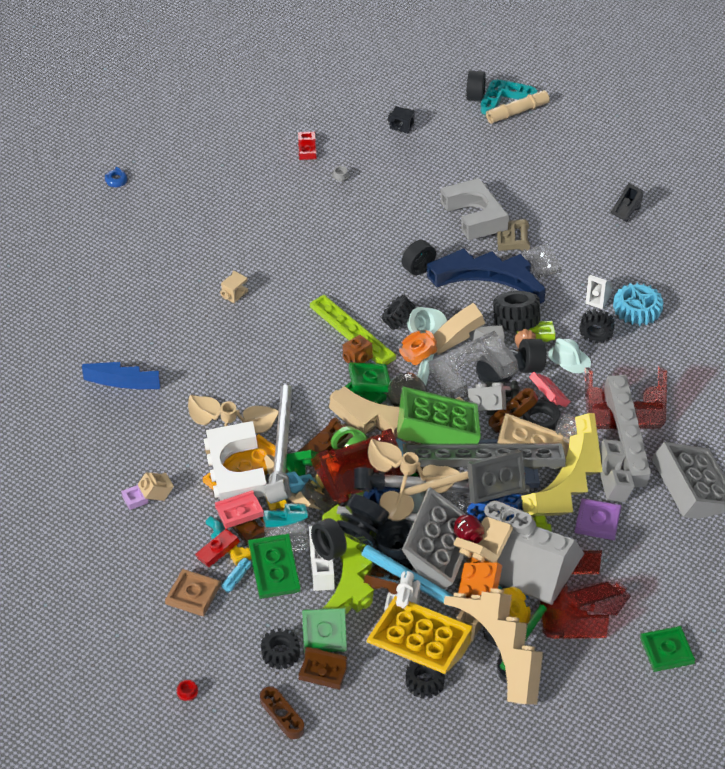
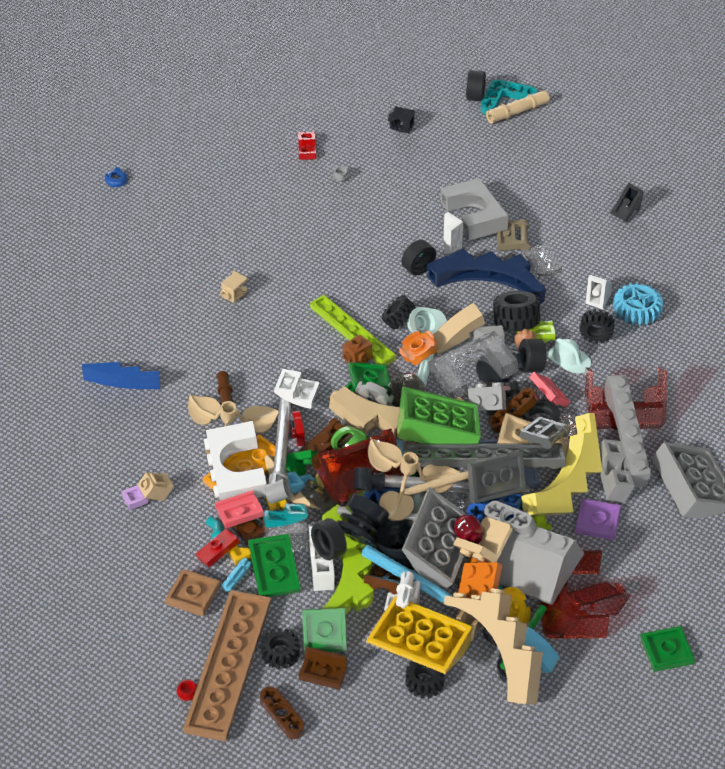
(224, 387): none -> reddish brown pin
(227, 666): none -> medium nougat plate
(295, 389): none -> white slope
(297, 431): none -> red plate
(374, 393): none -> light grey plate
(452, 233): none -> white panel
(540, 429): none -> dark grey plate
(549, 656): none -> medium azure slope

